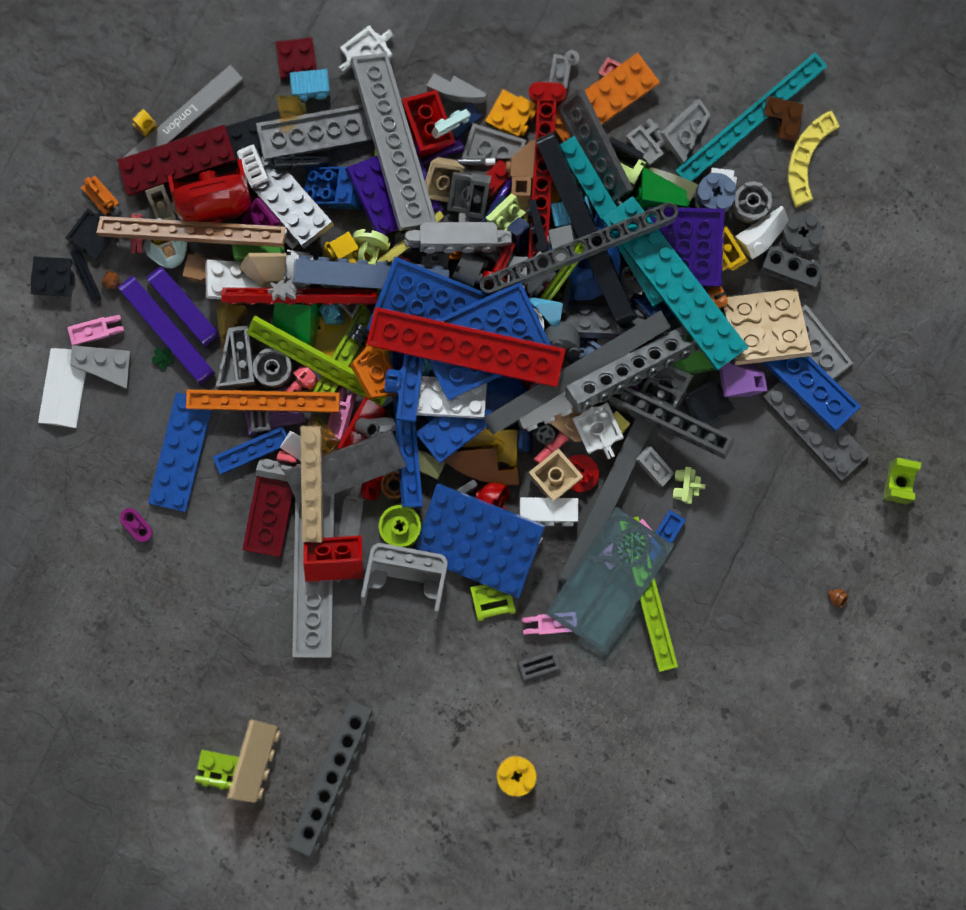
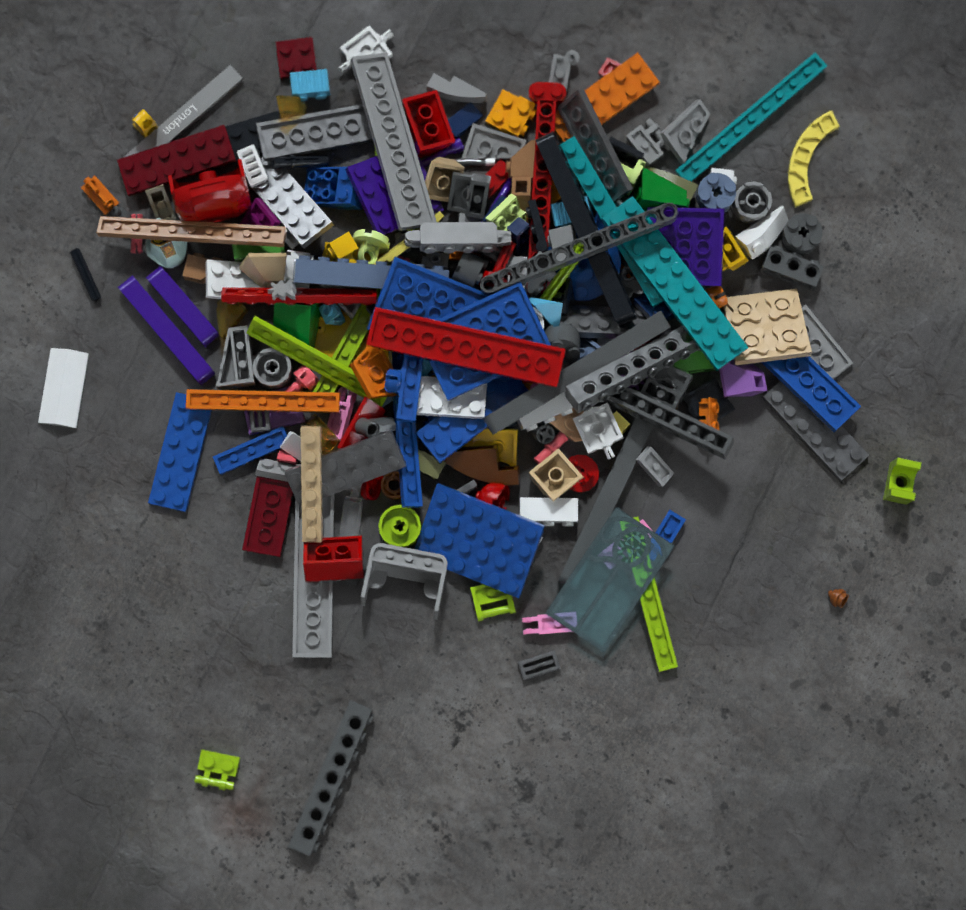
(51, 276): black piece -> none
(84, 235): black piece -> none
(93, 330): bright pink hinge -> none
(104, 363): light grey wing -> none
(111, 280): dark orange plate -> none
(136, 525): magenta plate -> none
(162, 358): dark green plant -> none
(253, 761): tan slope -> none
(359, 335): black wheel -> none
(444, 126): light aqua hinge -> none
(525, 442): dark blue slope -> none
(526, 780): yellow brick -> none
(686, 493): yellowish green hips -> none
(709, 407): none -> orange hinge
(789, 115): reddish brown plate -> none

